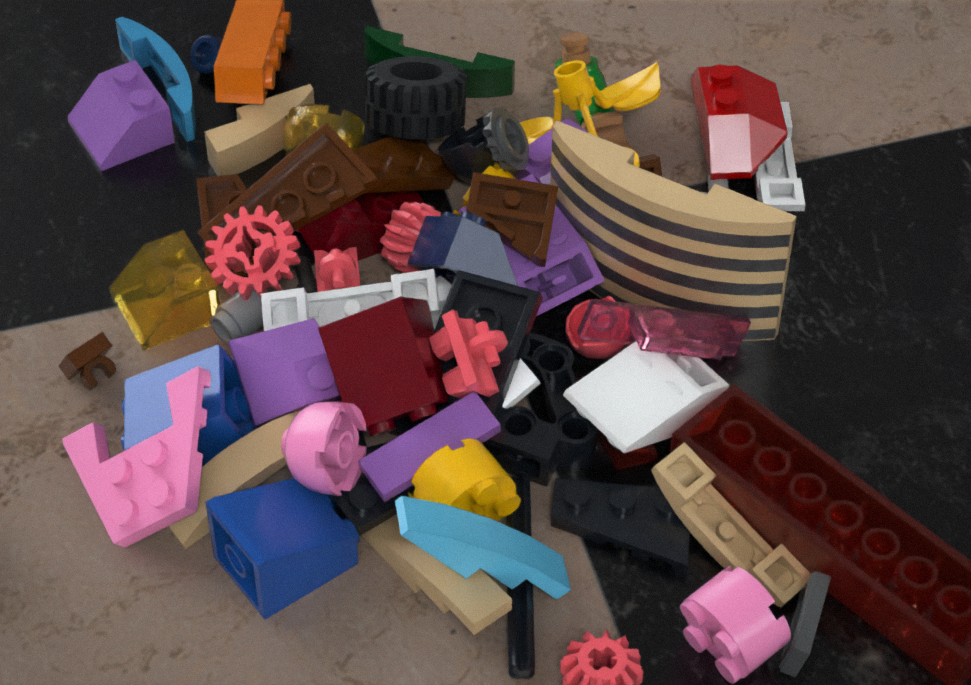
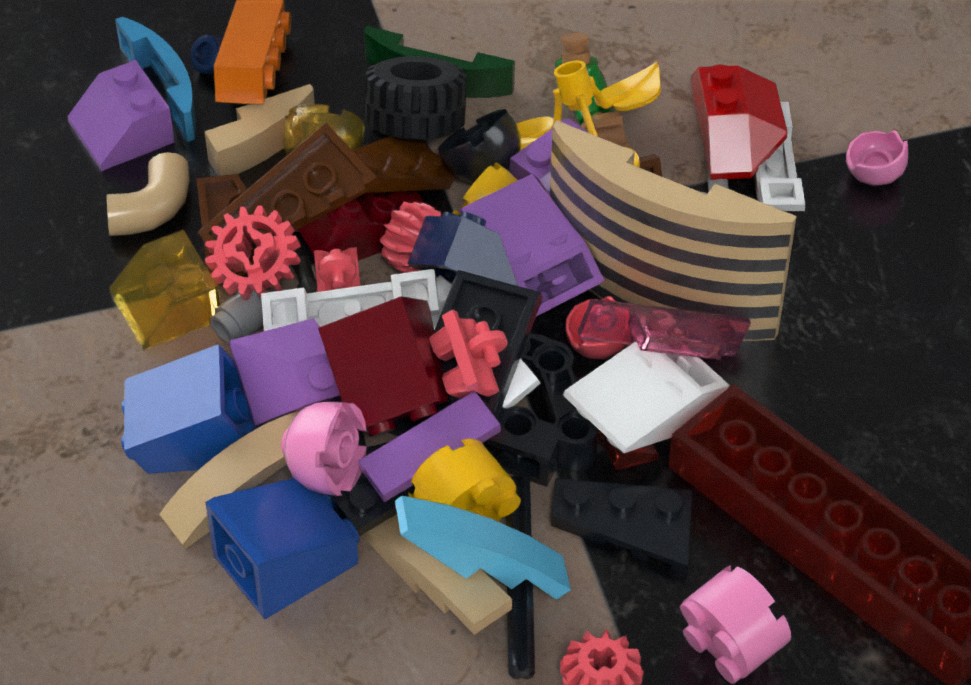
(86, 357): reddish brown tile -> none
(153, 204): none -> tan cylinder
(153, 480): bright pink wing -> none
(506, 140): dark grey gear -> none
(517, 211): reddish brown wing -> none
(721, 529): tan slope -> none
(804, 623): dark grey tile -> none
(877, 157): none -> bright pink hair

